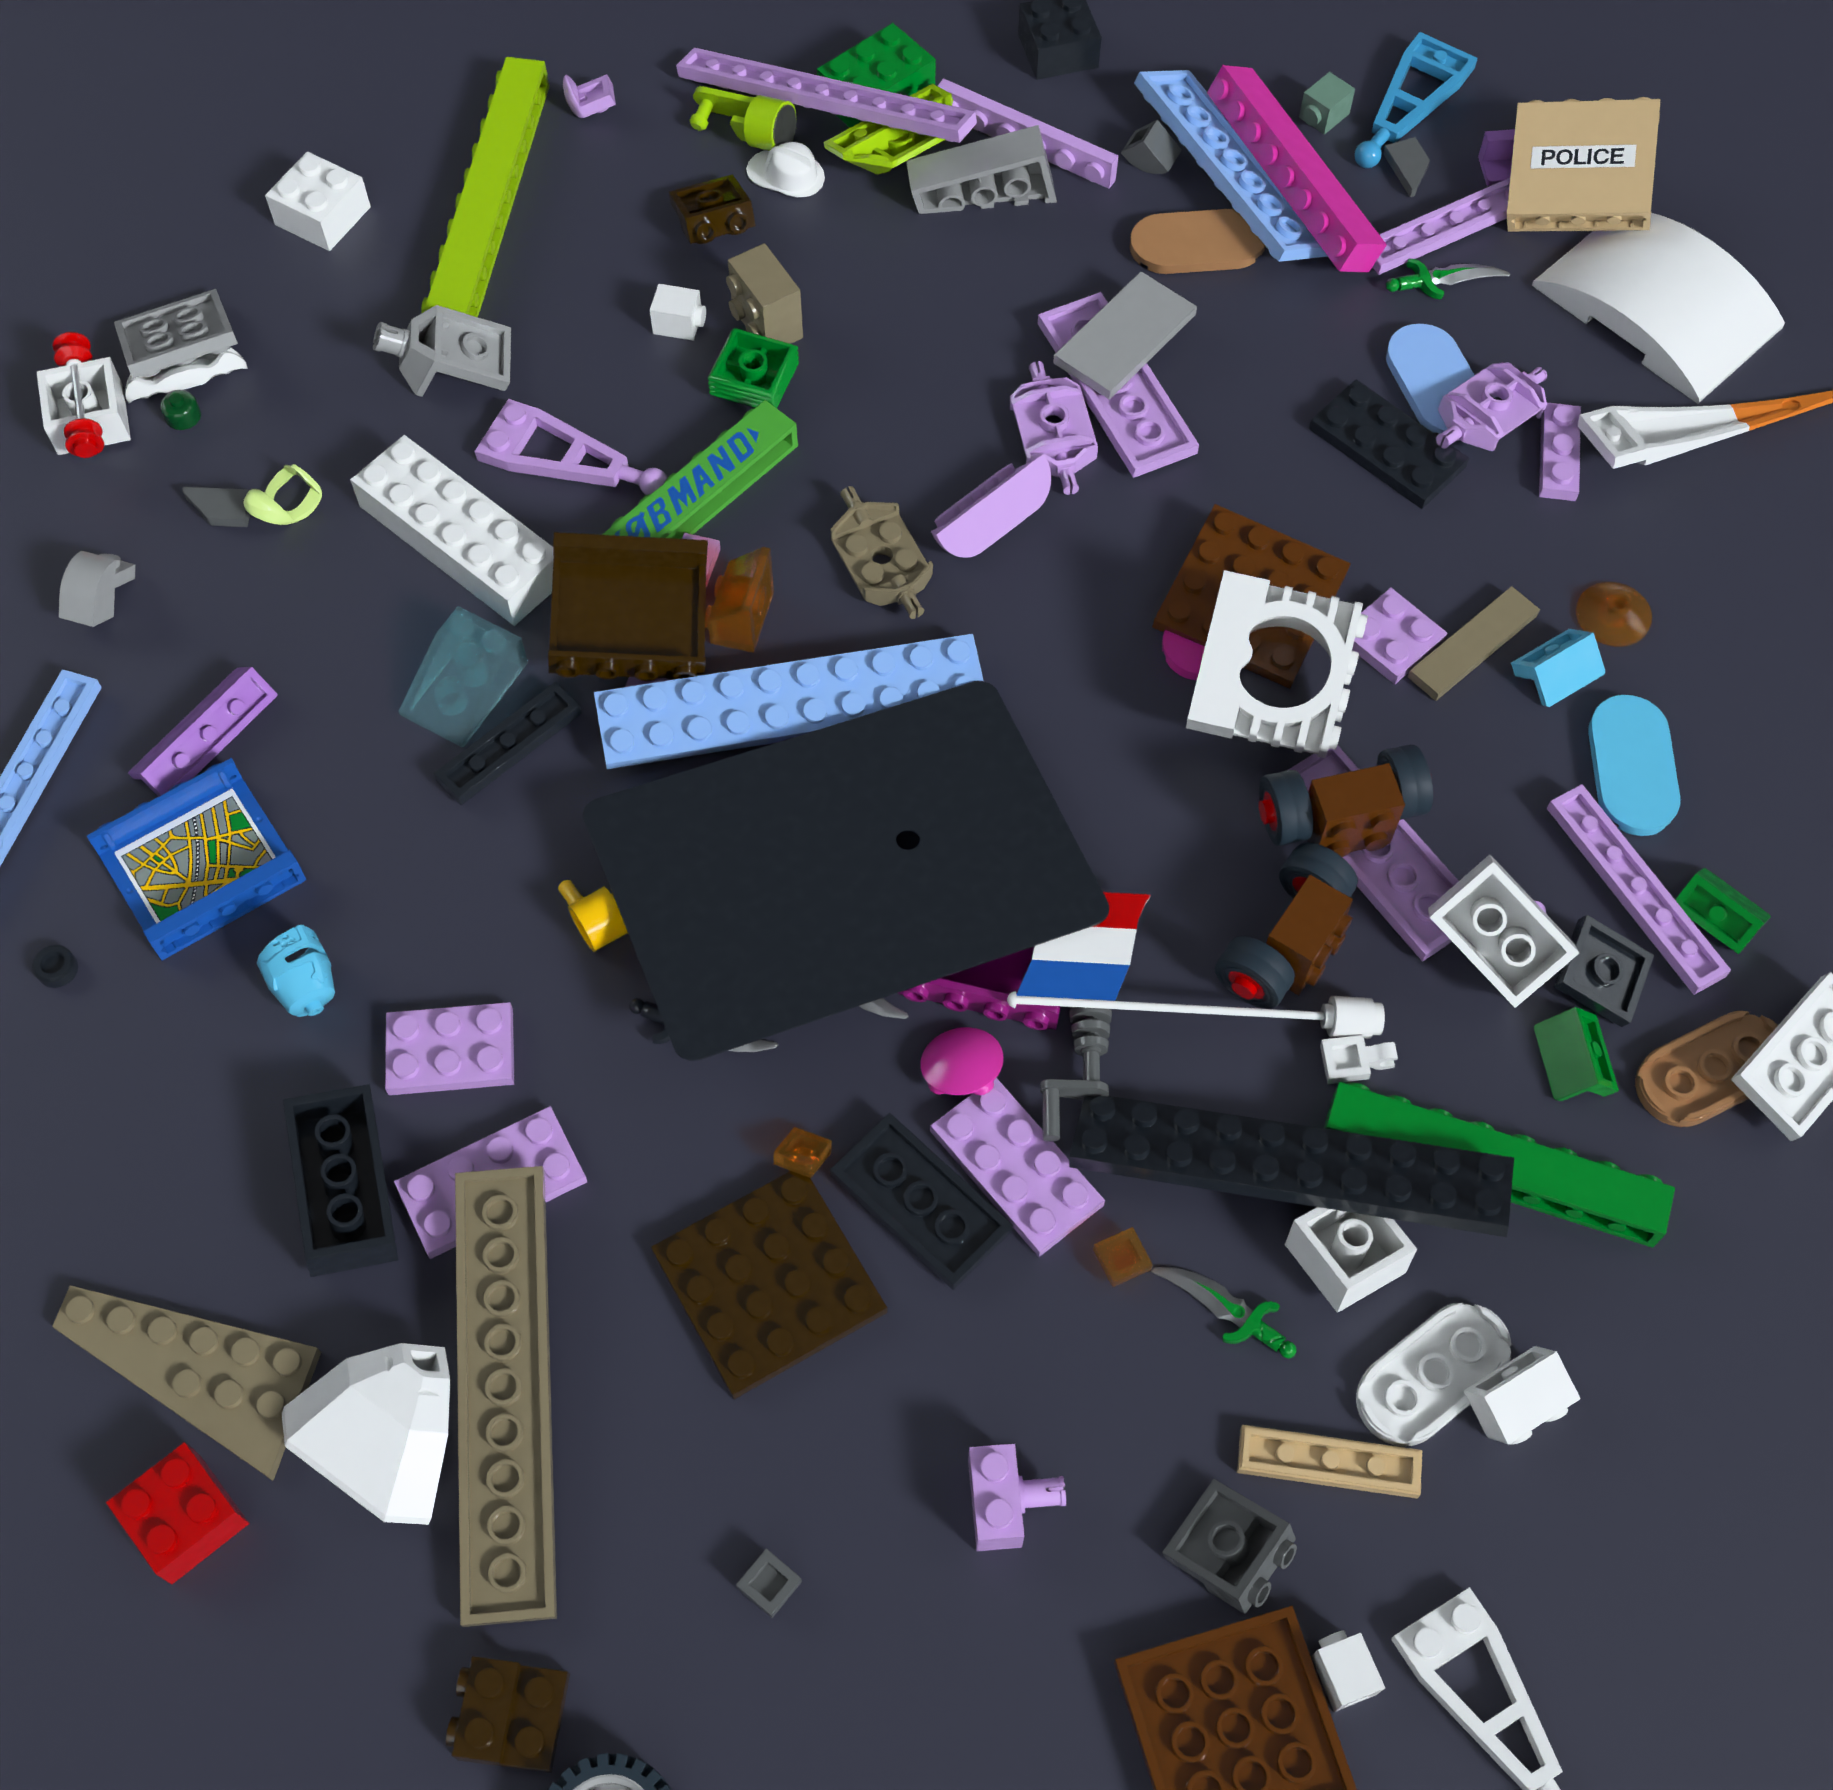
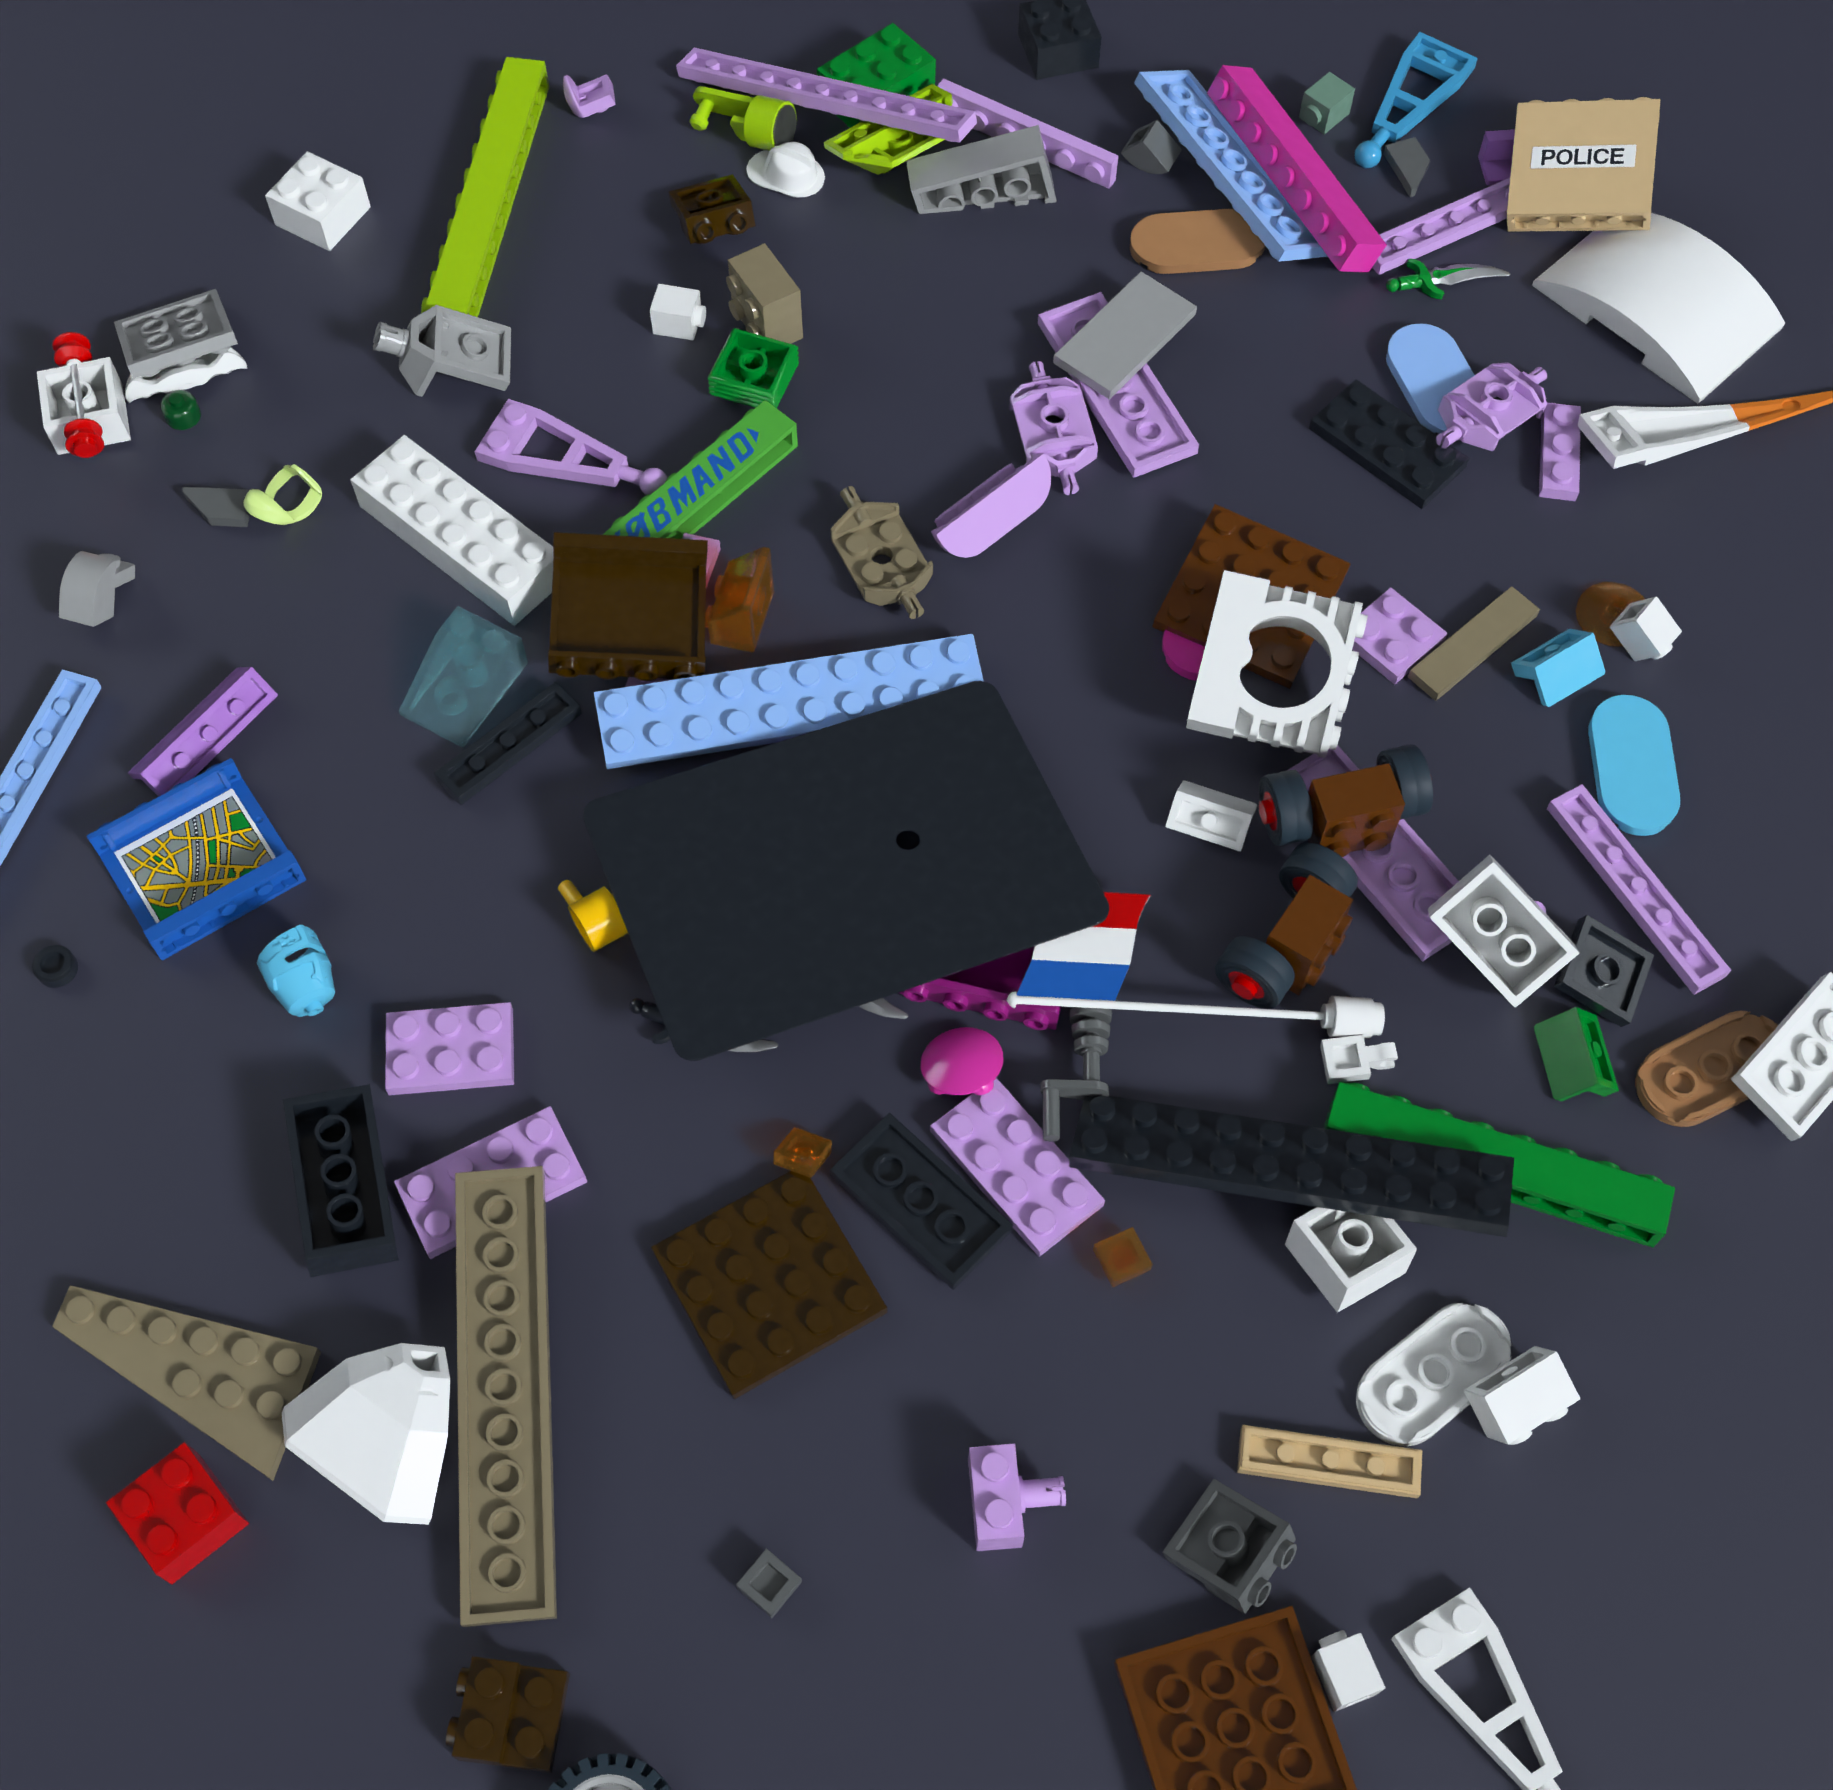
(1211, 815): none -> white panel
(1227, 1307): piece -> none
(1646, 629): none -> white brick
(1721, 910): green panel -> none

